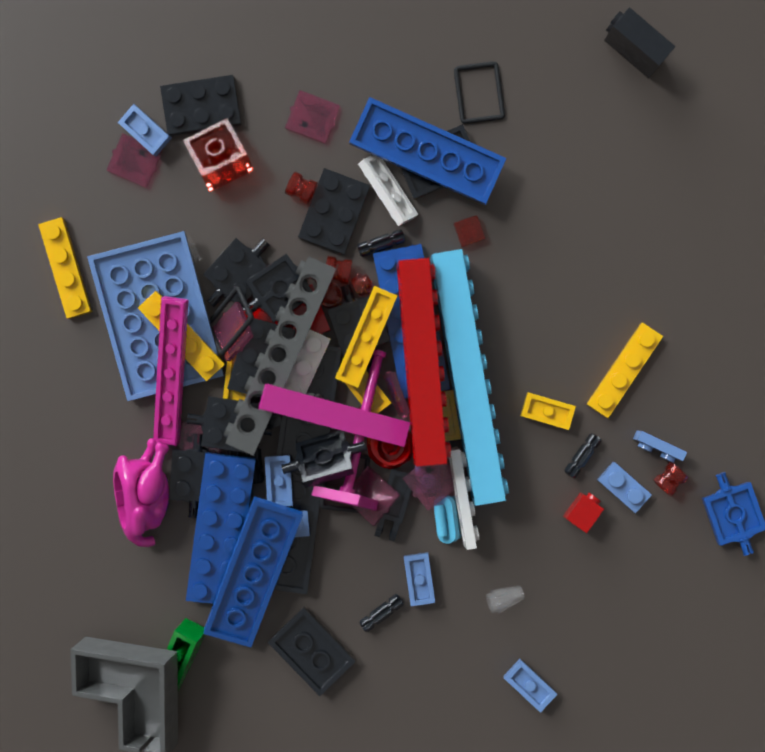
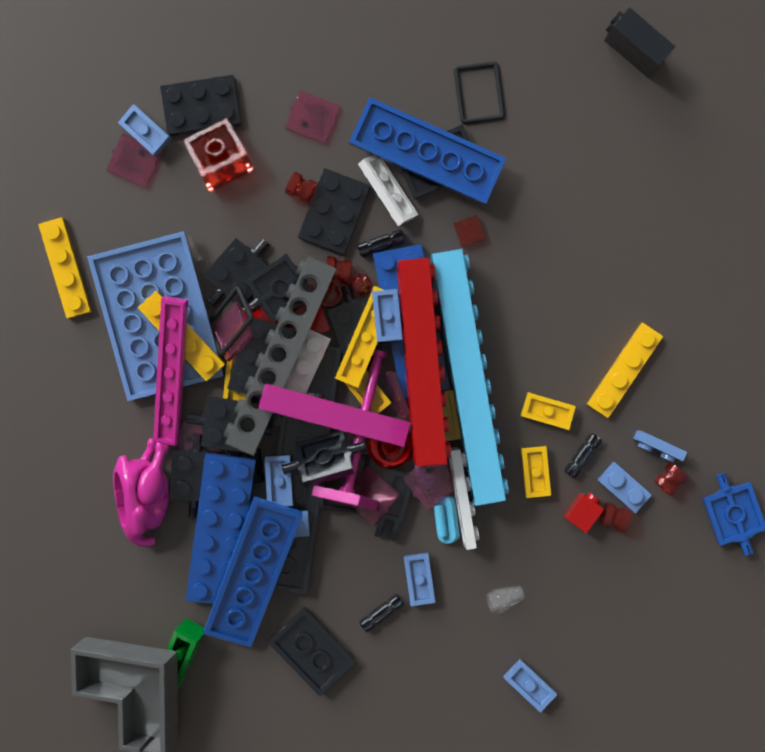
(387, 315): none -> medium blue plate
(535, 471): none -> yellow plate
(613, 516): none -> clear red wheel

